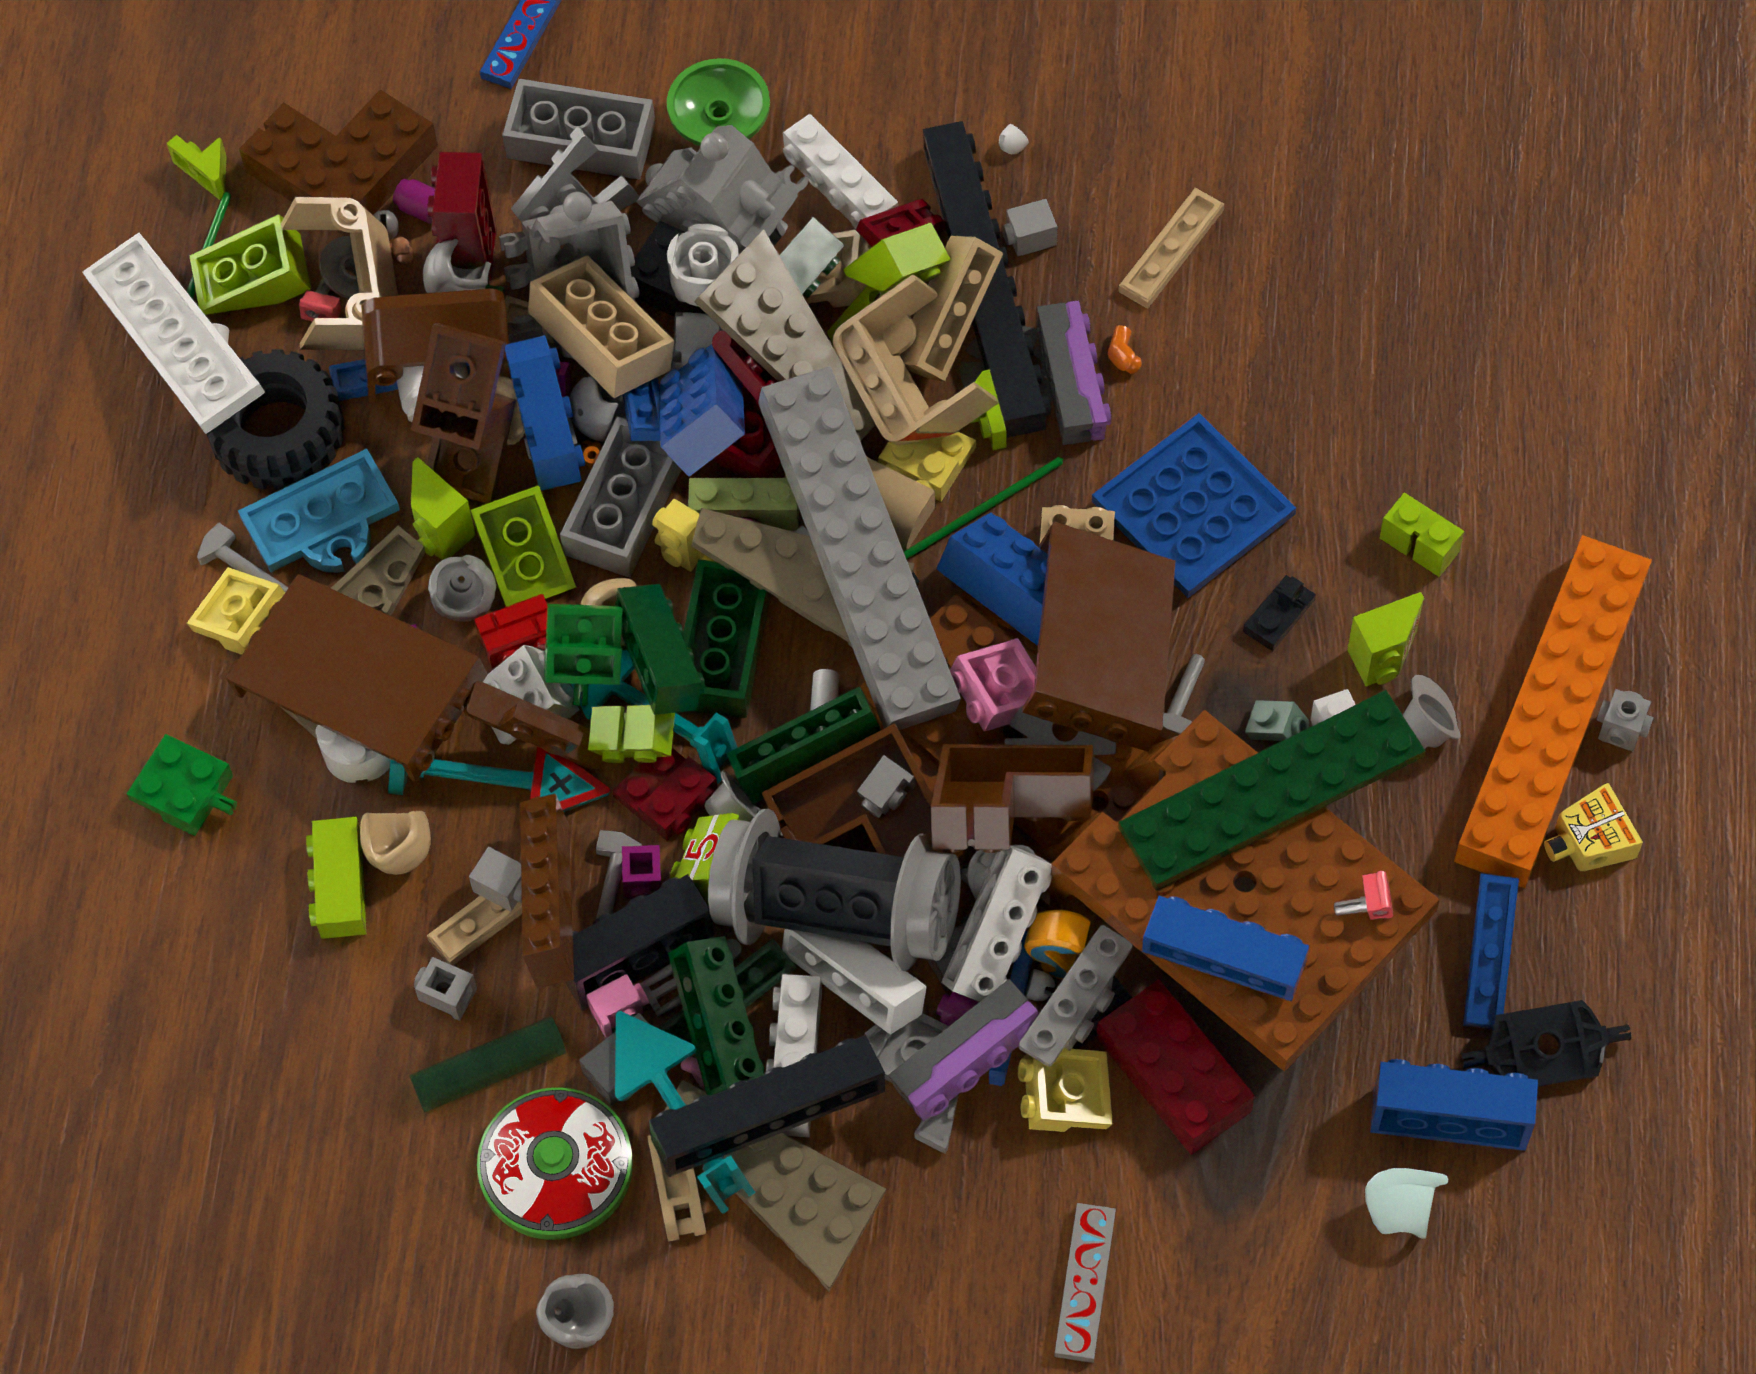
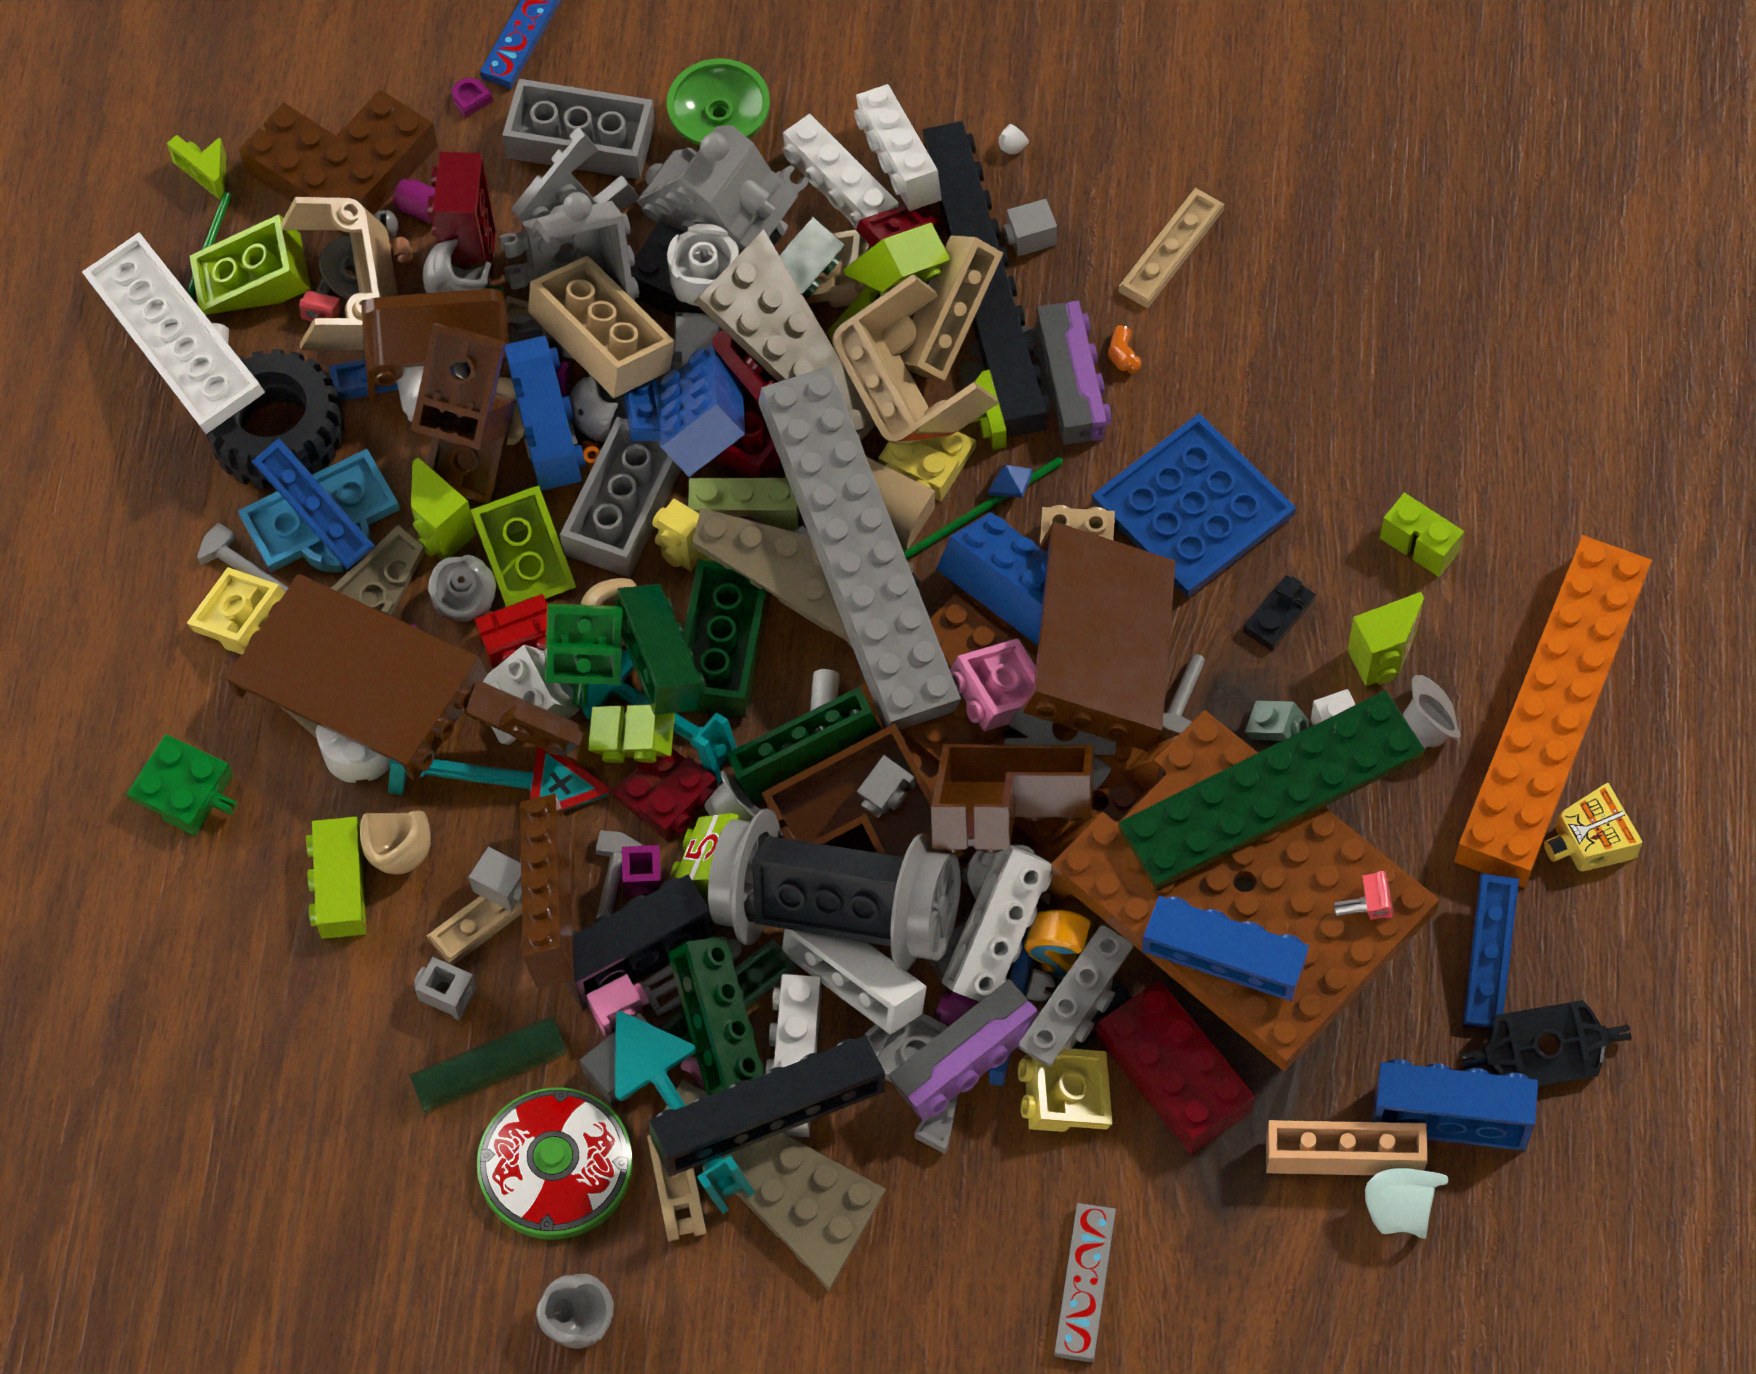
(313, 504): none -> blue tile
(470, 96): none -> magenta tile
(898, 147): none -> white brick
(1010, 481): none -> blue slope
(1344, 1147): none -> light nougat brick
(1624, 719): light grey brick -> none

